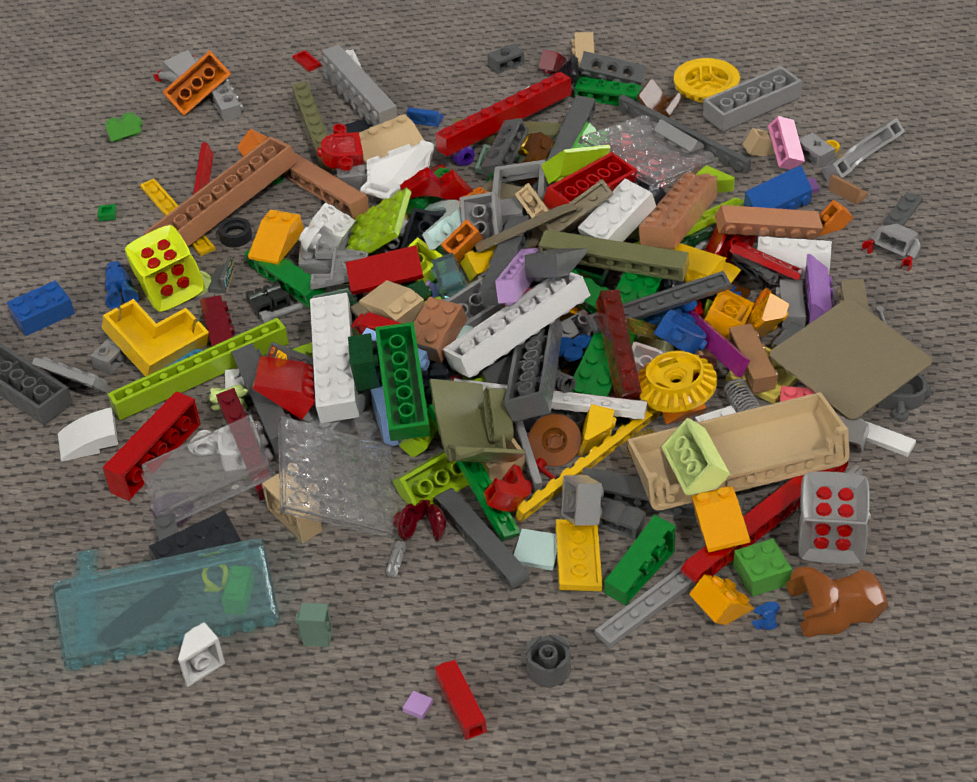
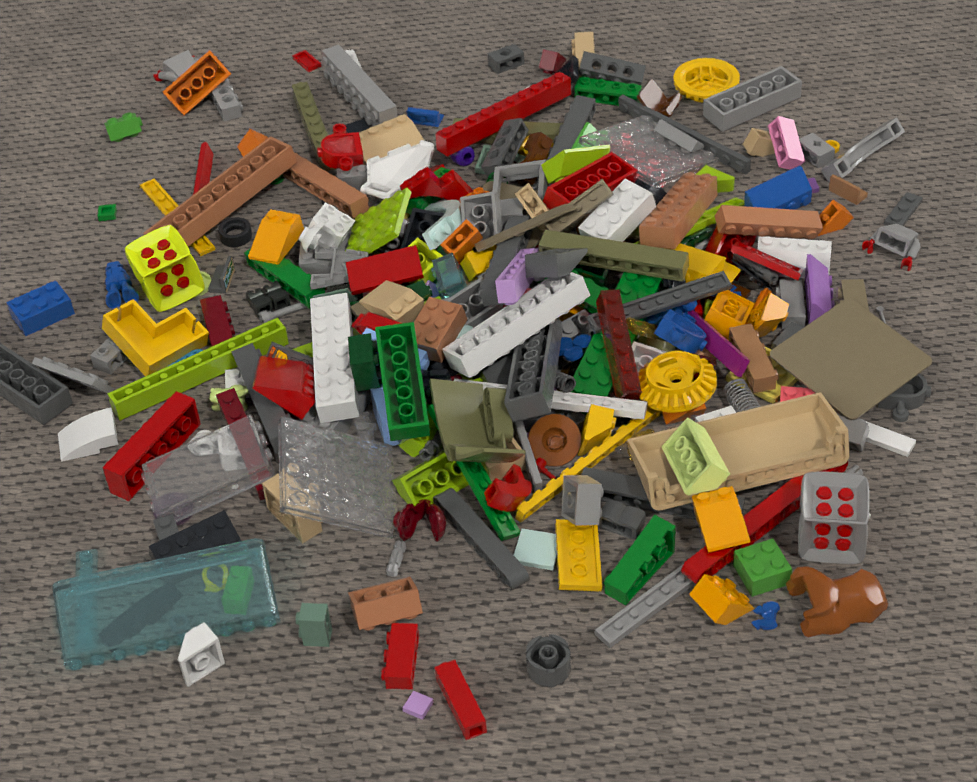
(385, 603): none -> nougat brick
(401, 656): none -> red brick
(431, 448): none -> dark grey pin

